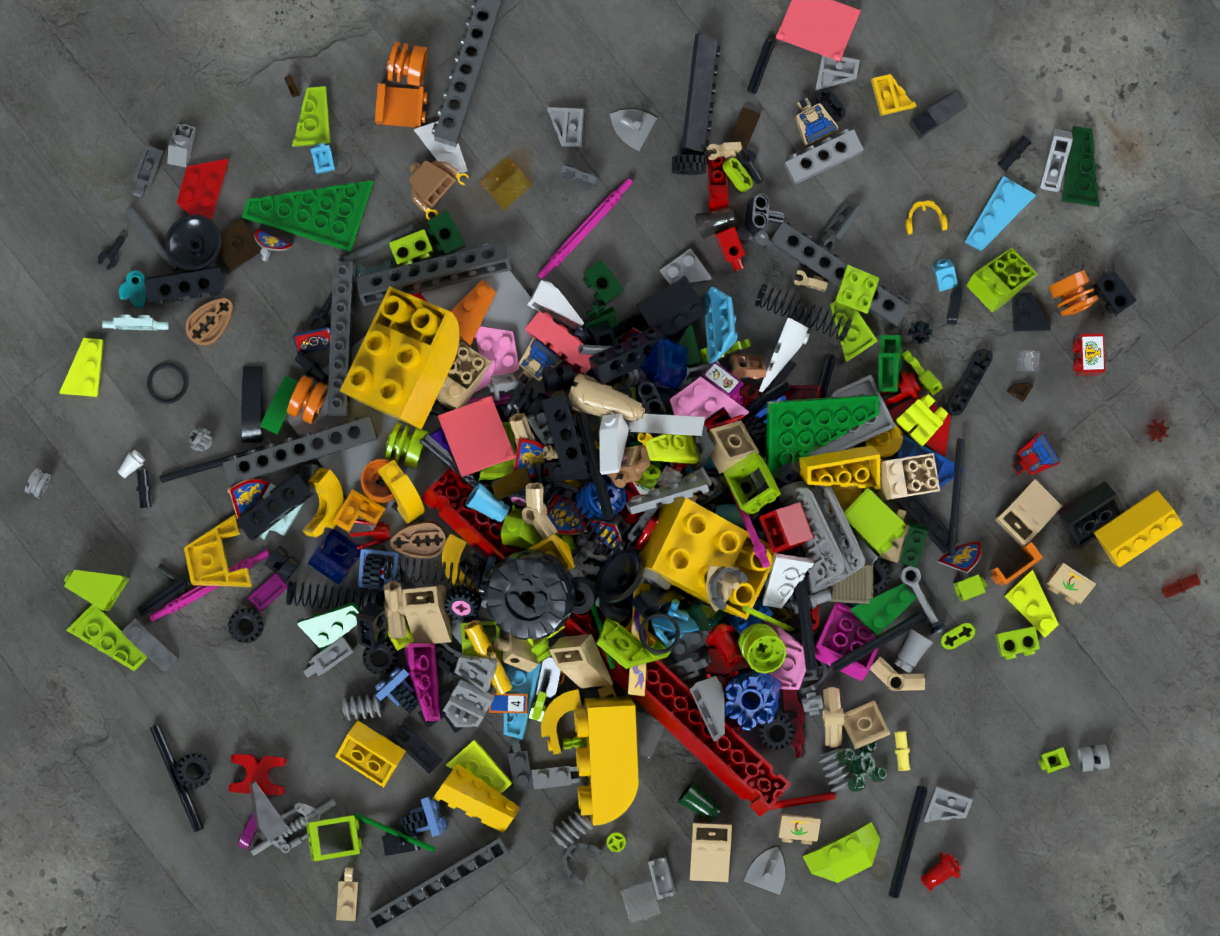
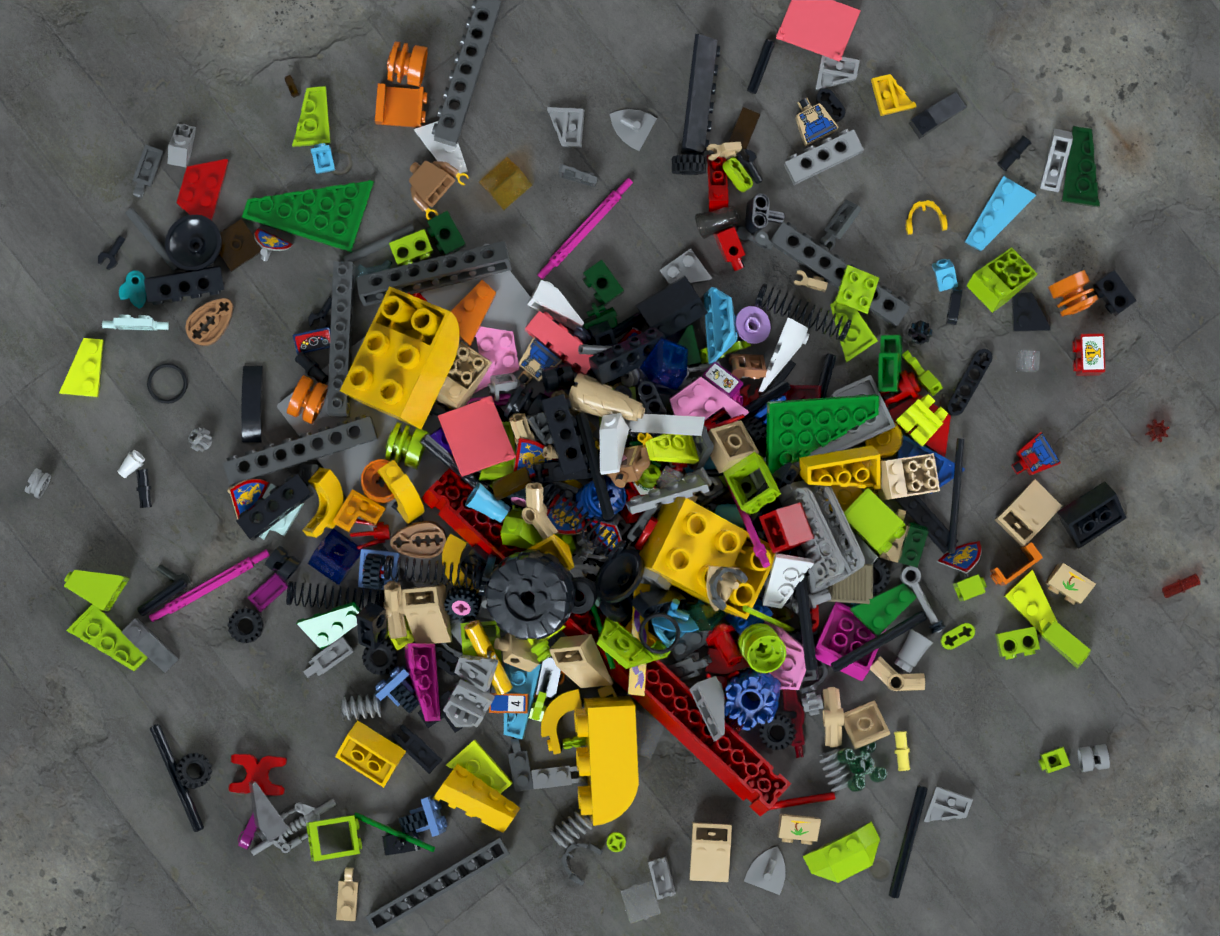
(202, 467): black piece -> none
(208, 559): yellow wing -> none
(277, 411): green slope -> none
(699, 802): dark green plant -> none
(757, 319): none -> lavender dish
(943, 870): red piece -> none
(1020, 391): dark brown tile -> none
(1065, 643): none -> lime slope
(1137, 528): yellow slope -> none

